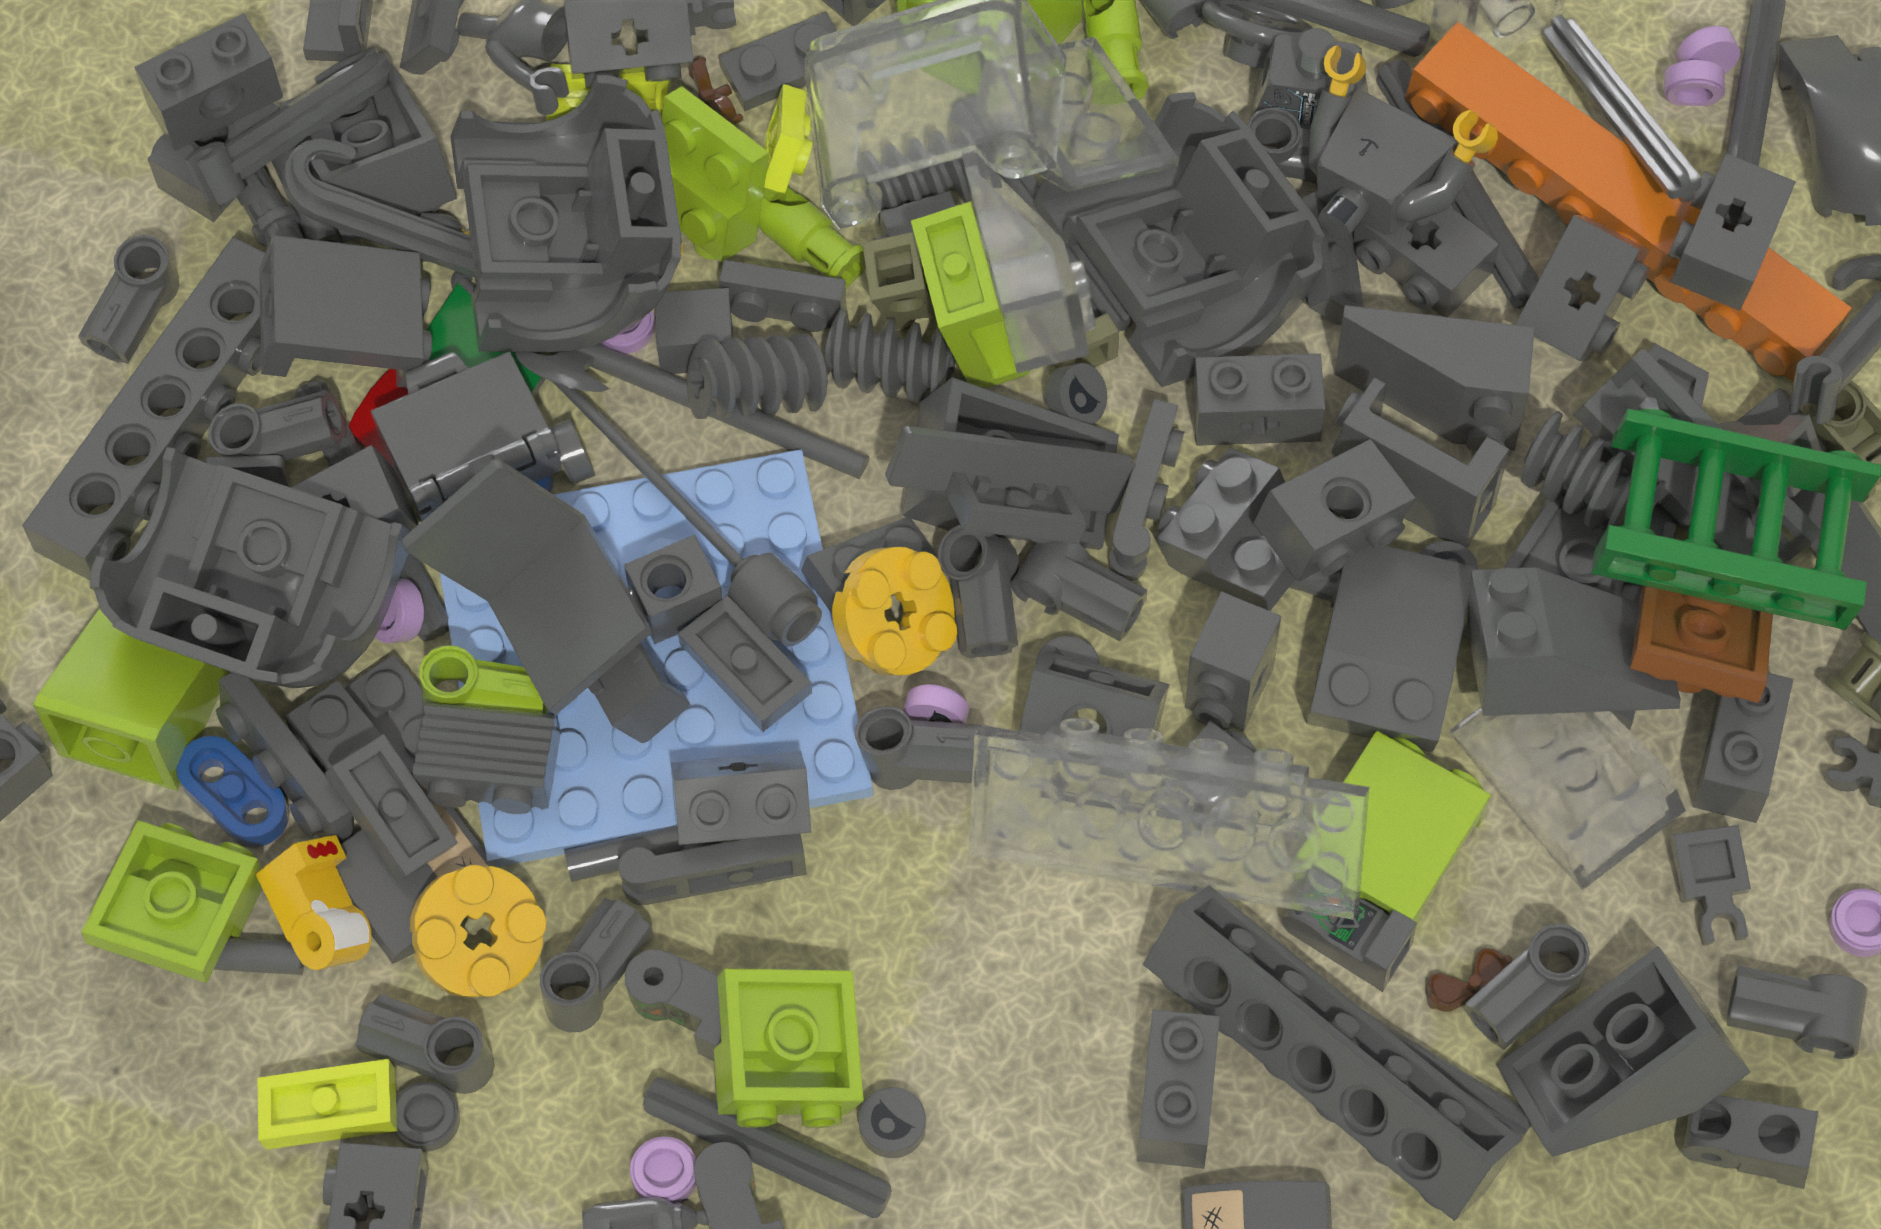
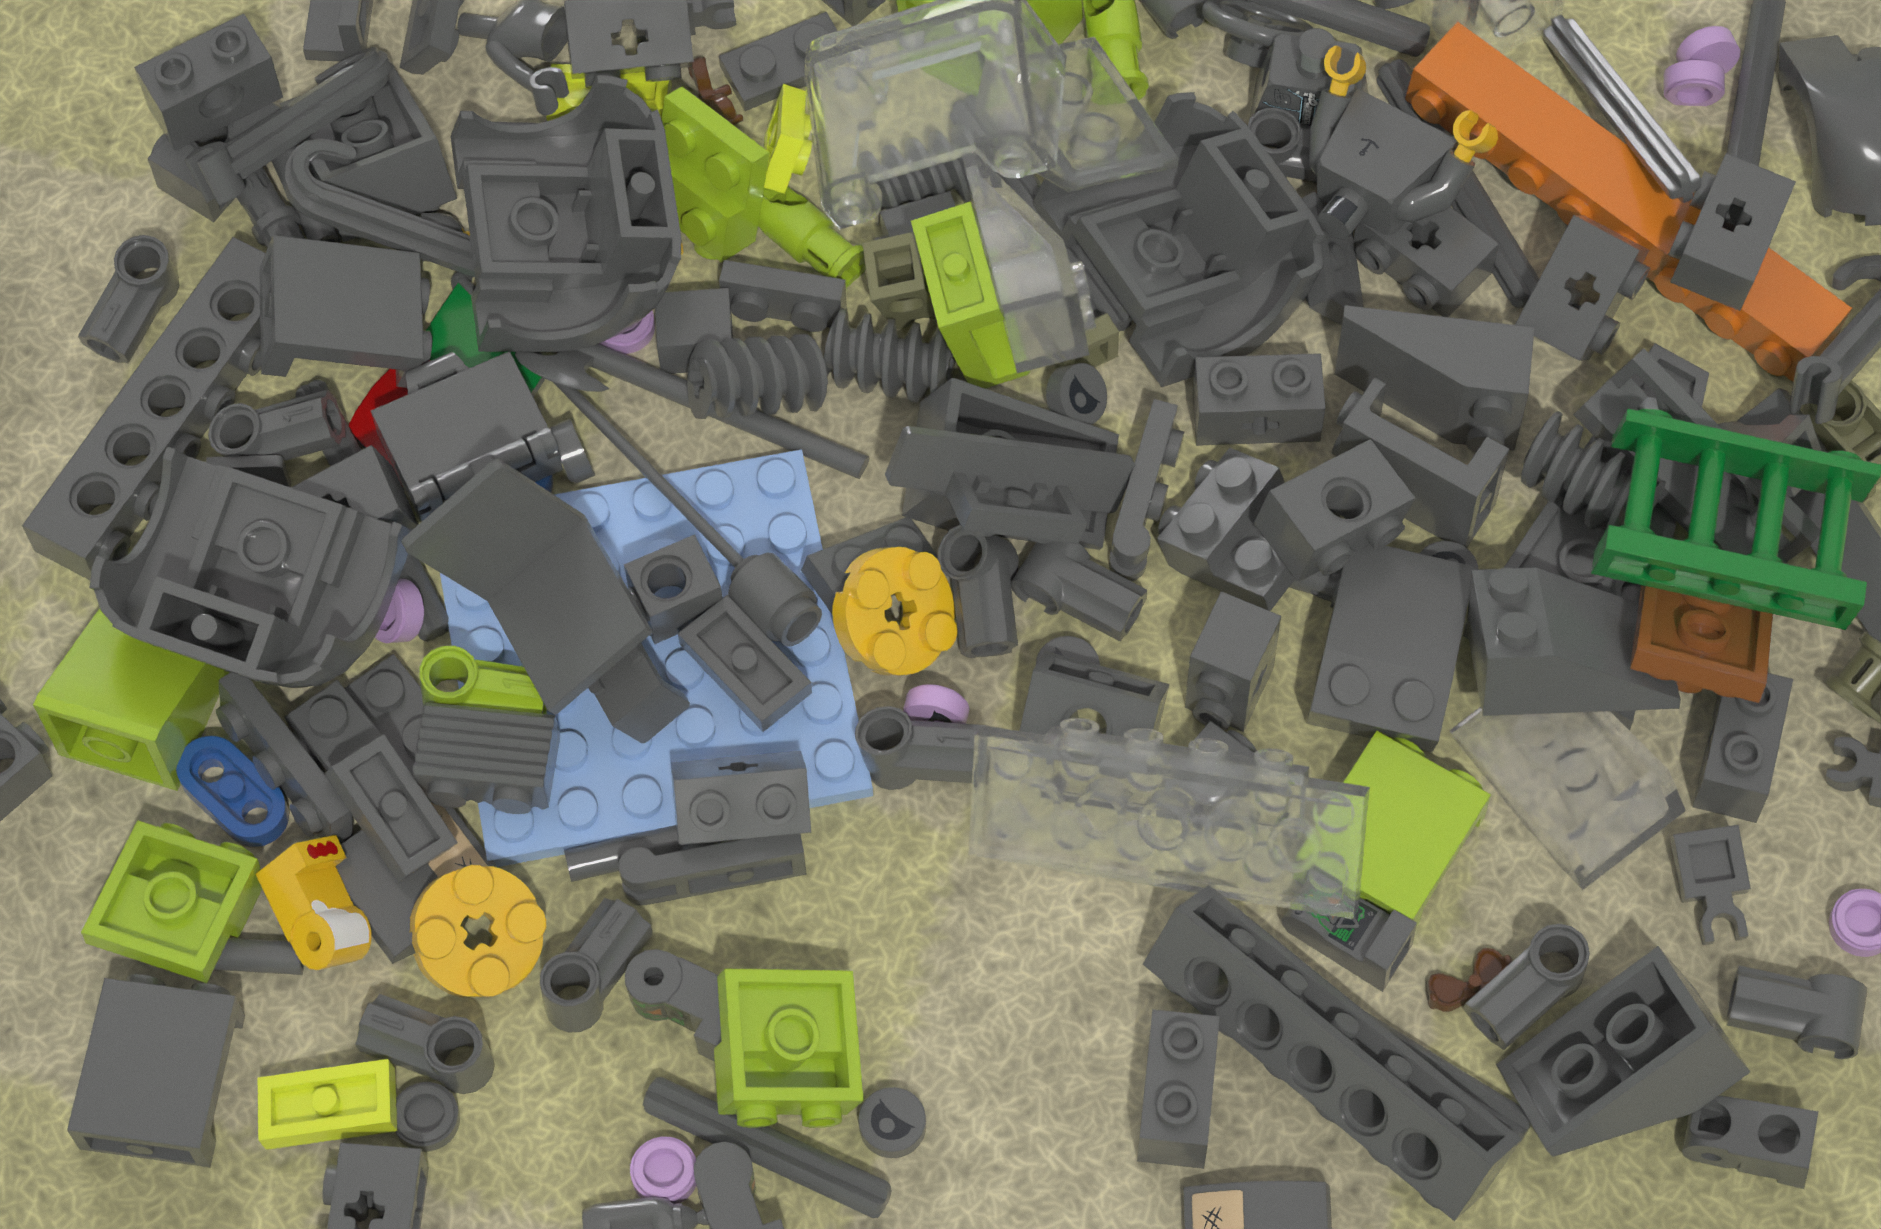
(154, 1070): none -> dark grey panel

